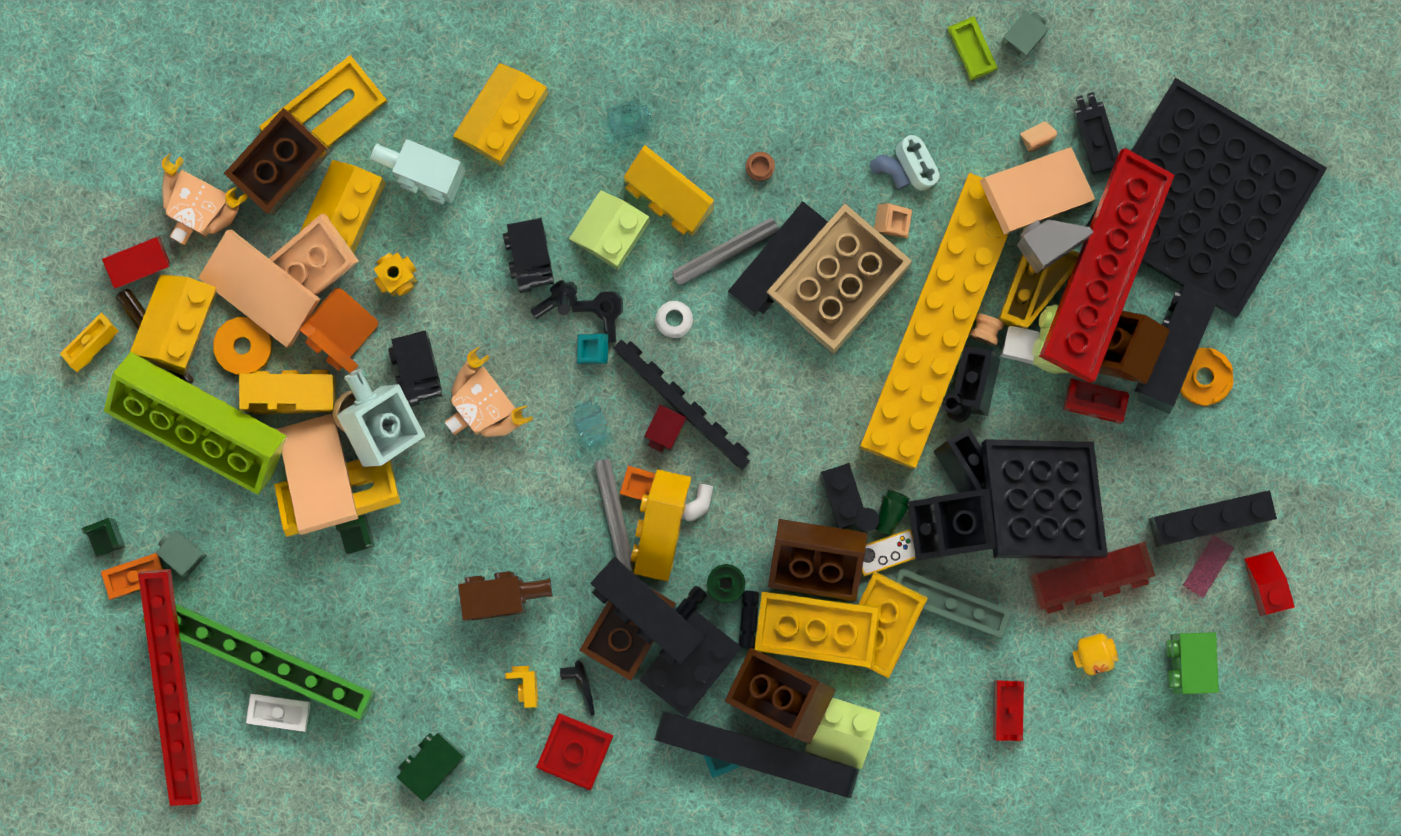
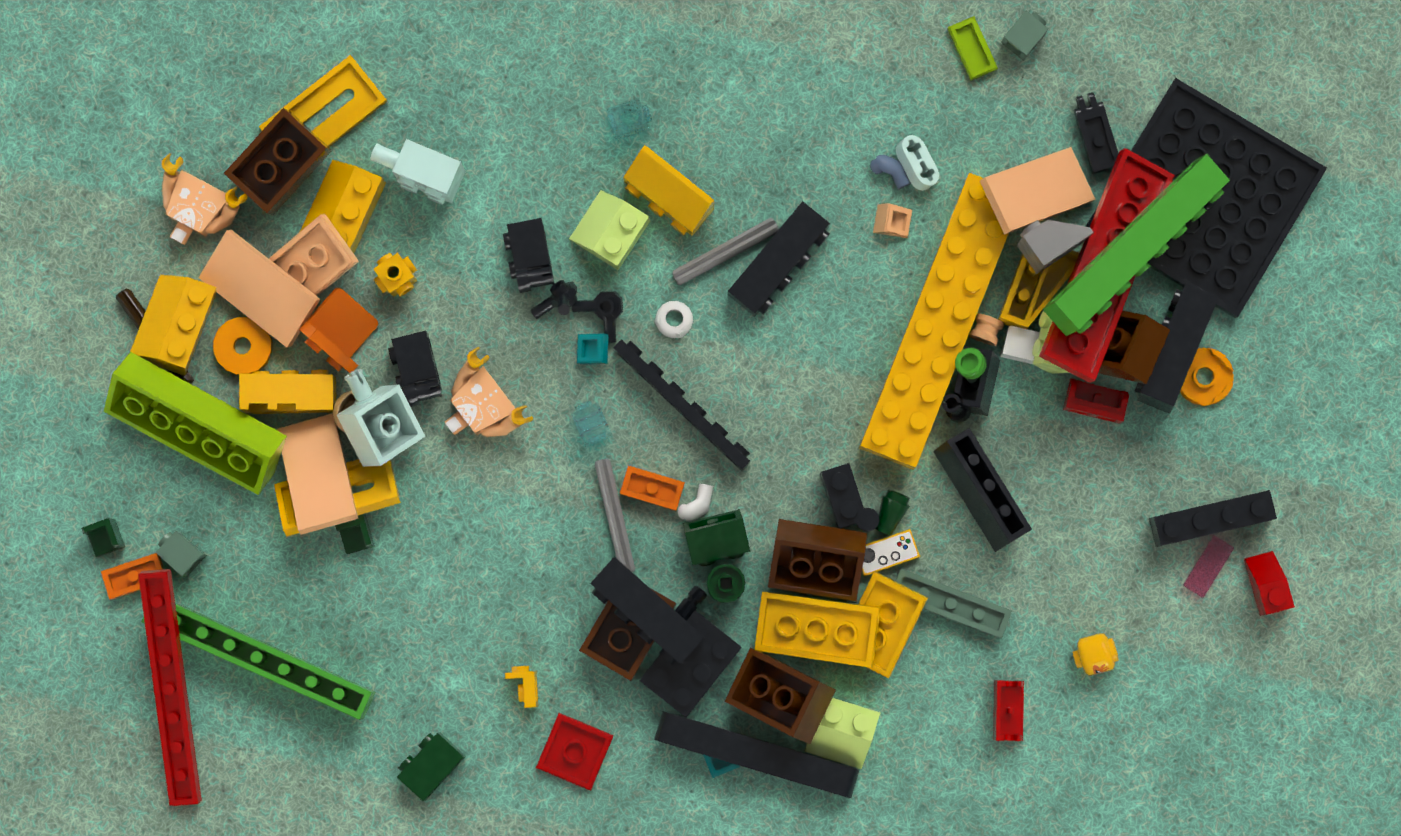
(89, 342): yellow plate -> none
(136, 262): red hinge -> none
(278, 712): white plate -> none
(499, 596): reddish brown brick -> none
(501, 113): yellow slope -> none
(582, 682): black bar -> none
(661, 525): yellow wedge -> none
(664, 429): dark red brick -> none
(716, 538): none -> dark green brick
(749, 619): black axle -> none
(760, 166): nougat plate -> none
(839, 278): tan slope -> none
(952, 524): black slope -> none
(970, 363): none -> bright green tile
(1038, 136): light nougat slope -> none
(1045, 499): black plate -> none
(1092, 576): clear red brick -> none
(1136, 245): none -> bright green brick
(1193, 663): bright green brick -> none

